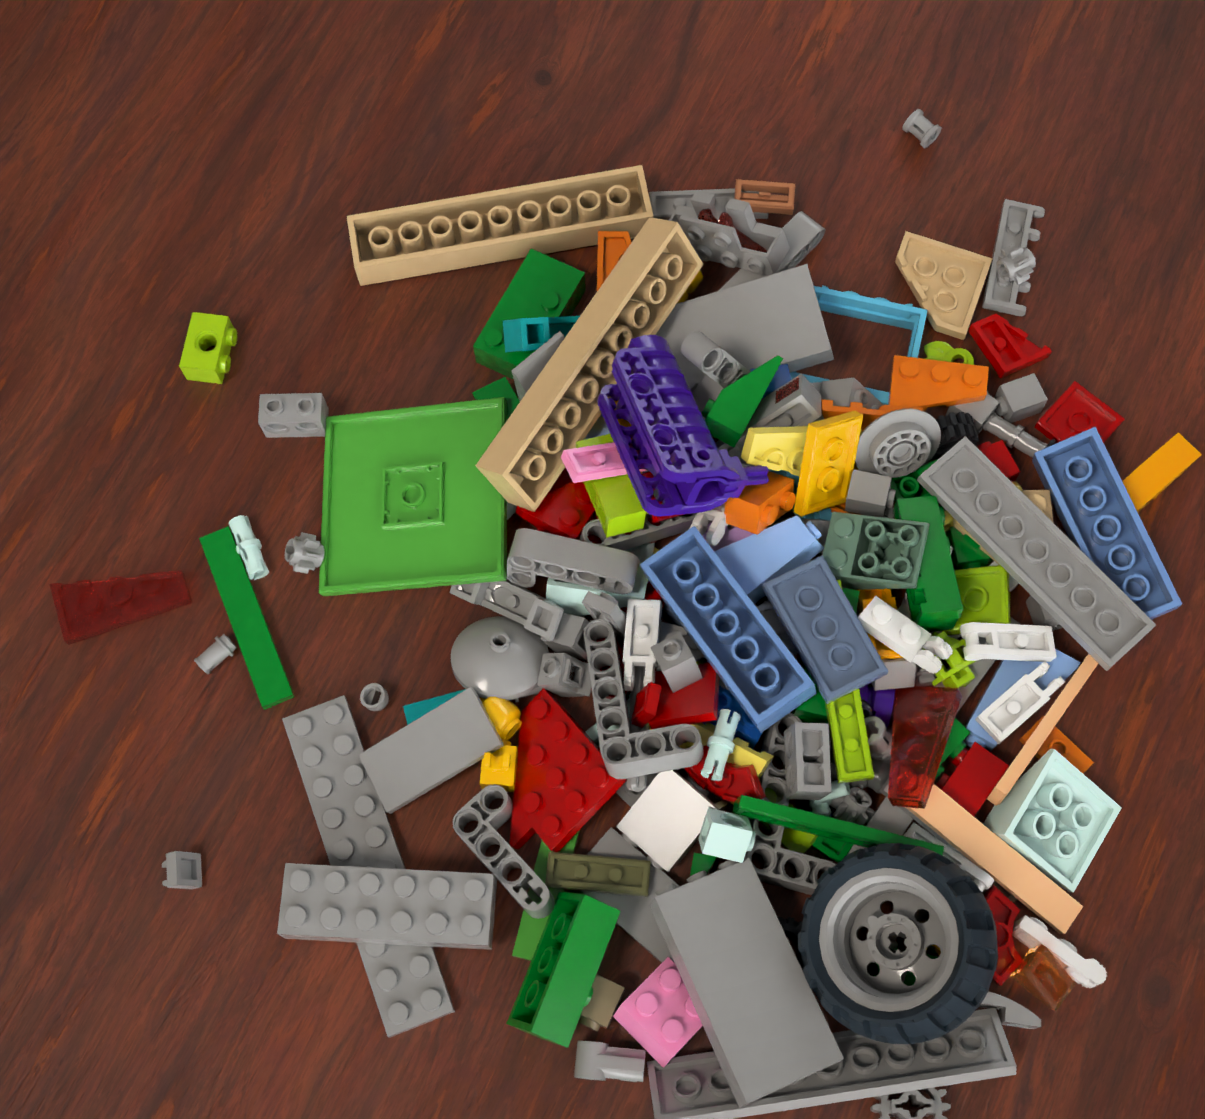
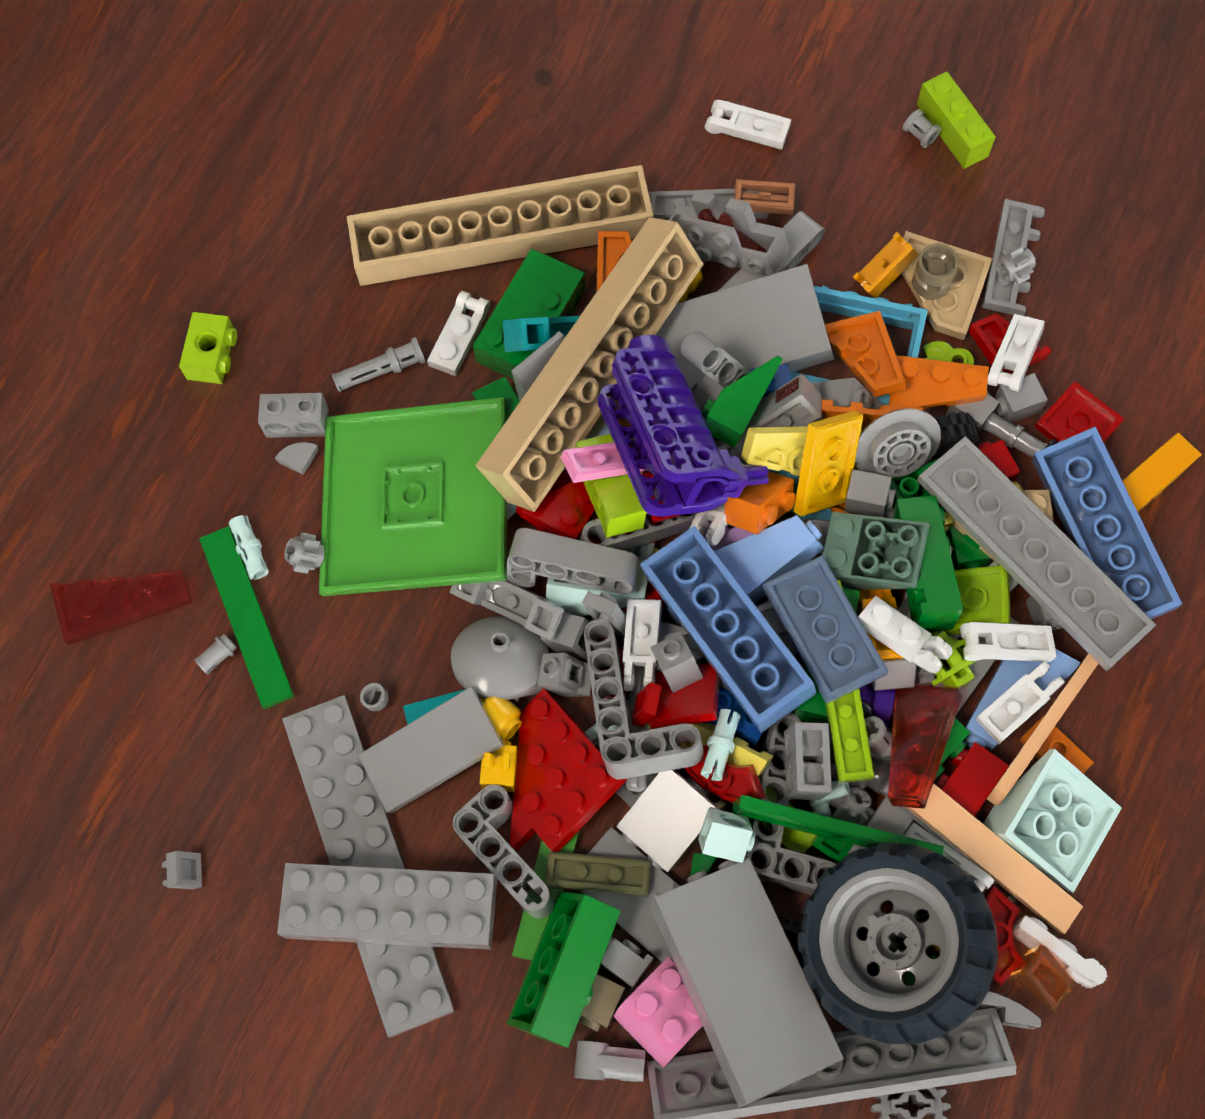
(298, 456): none -> light grey tile
(393, 360): none -> light grey pin
(458, 334): none -> white plate
(624, 962): none -> light grey brick
(748, 124): none -> white plate
(868, 352): none -> orange wing
(886, 266): none -> light orange hinge
(935, 271): none -> dark tan wheel
(961, 124): none -> lime brick
(1016, 352): none -> white plate

